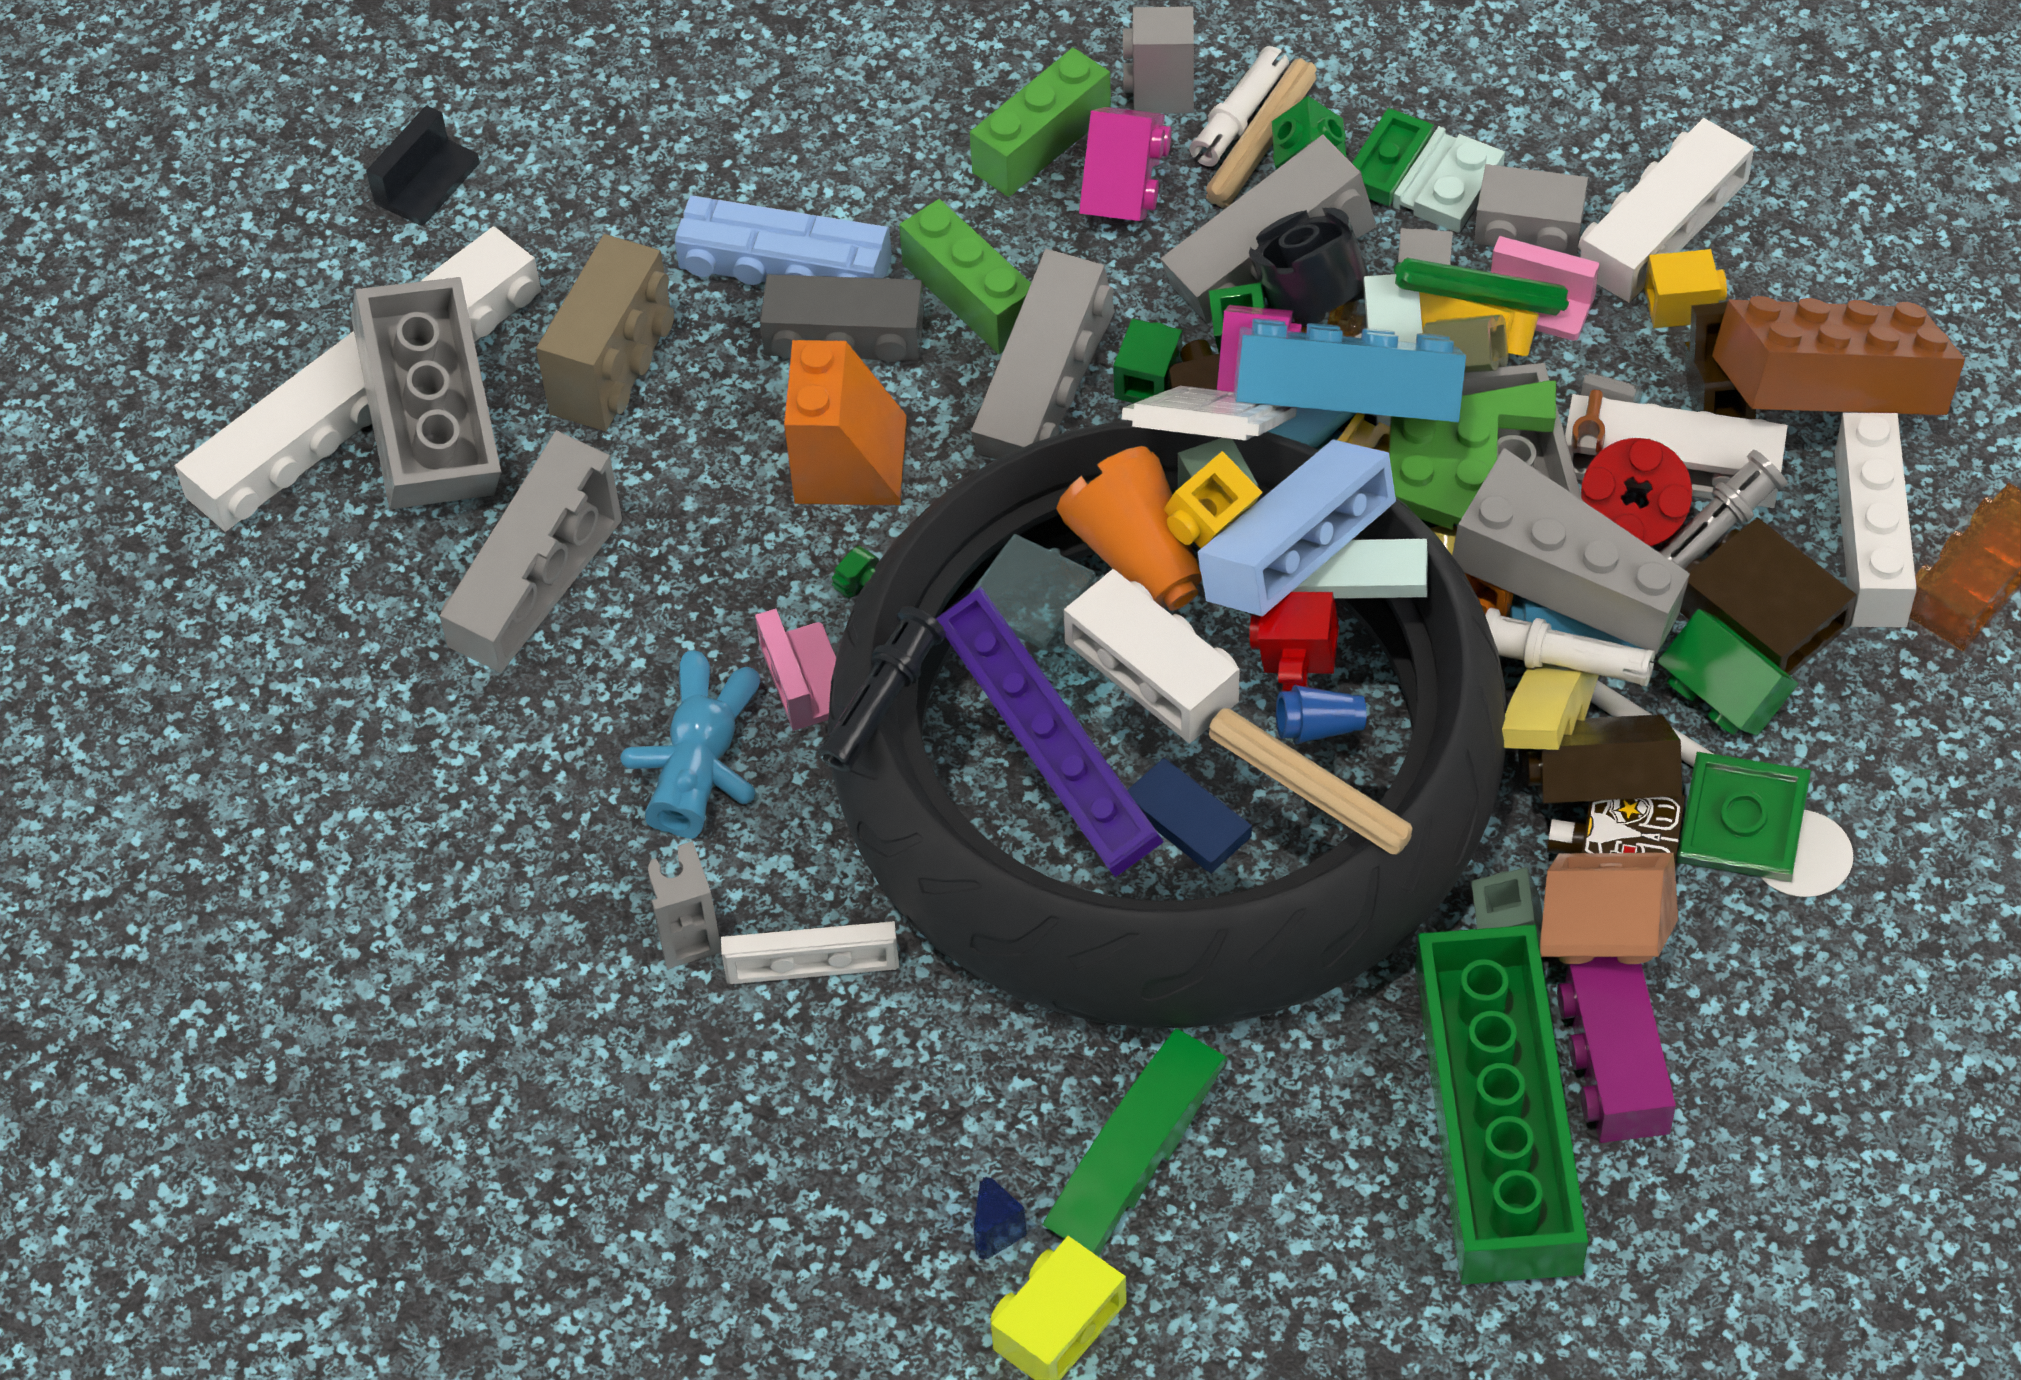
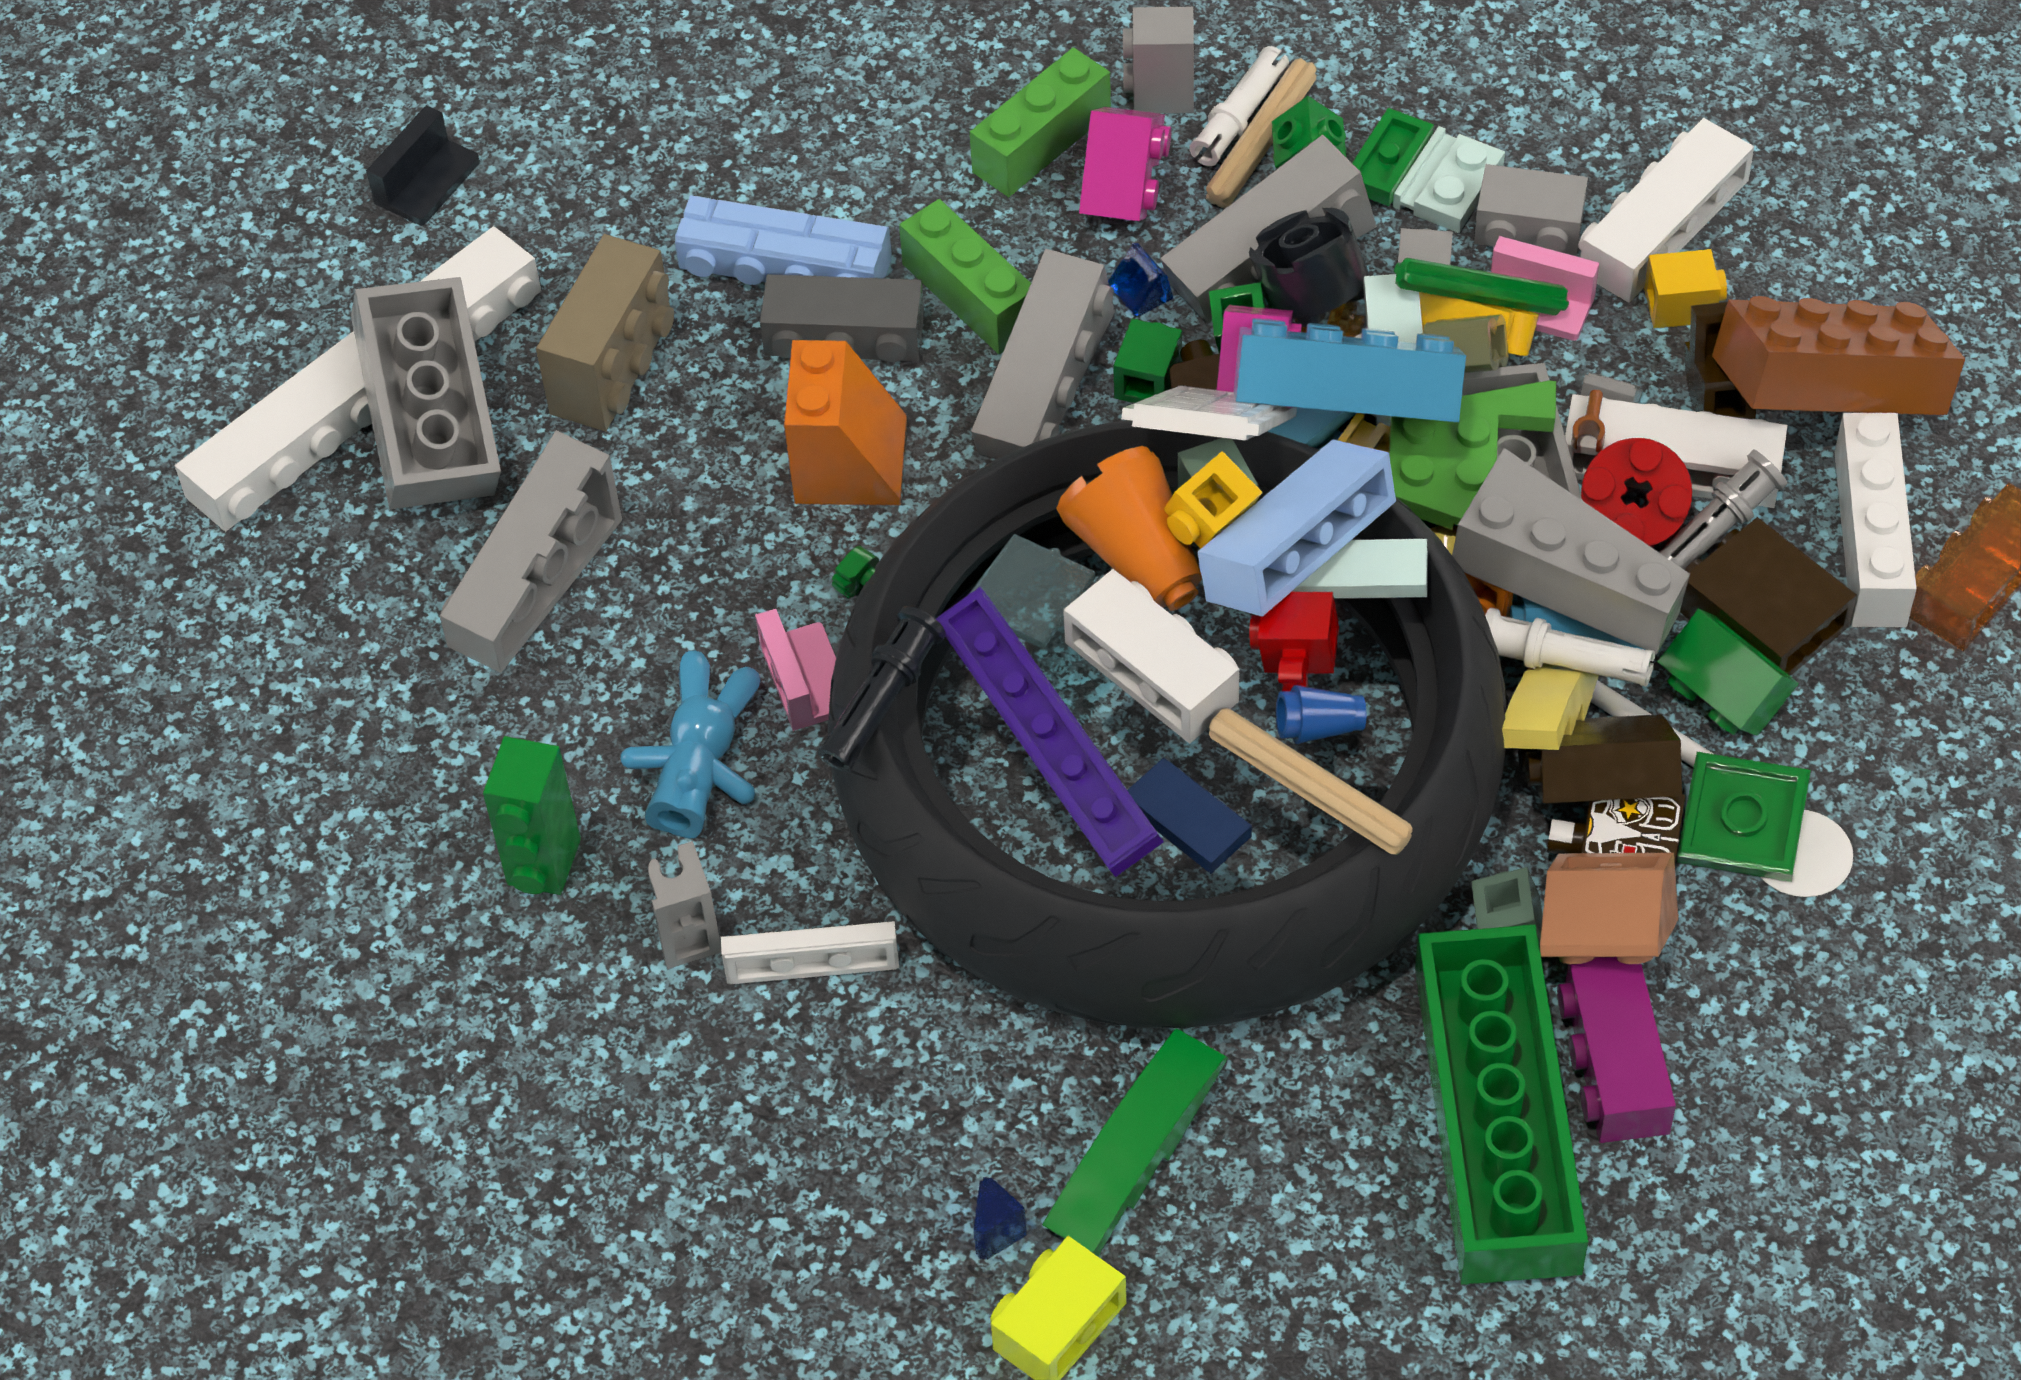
(532, 815): none -> green brick
(1140, 282): none -> clear blue slope

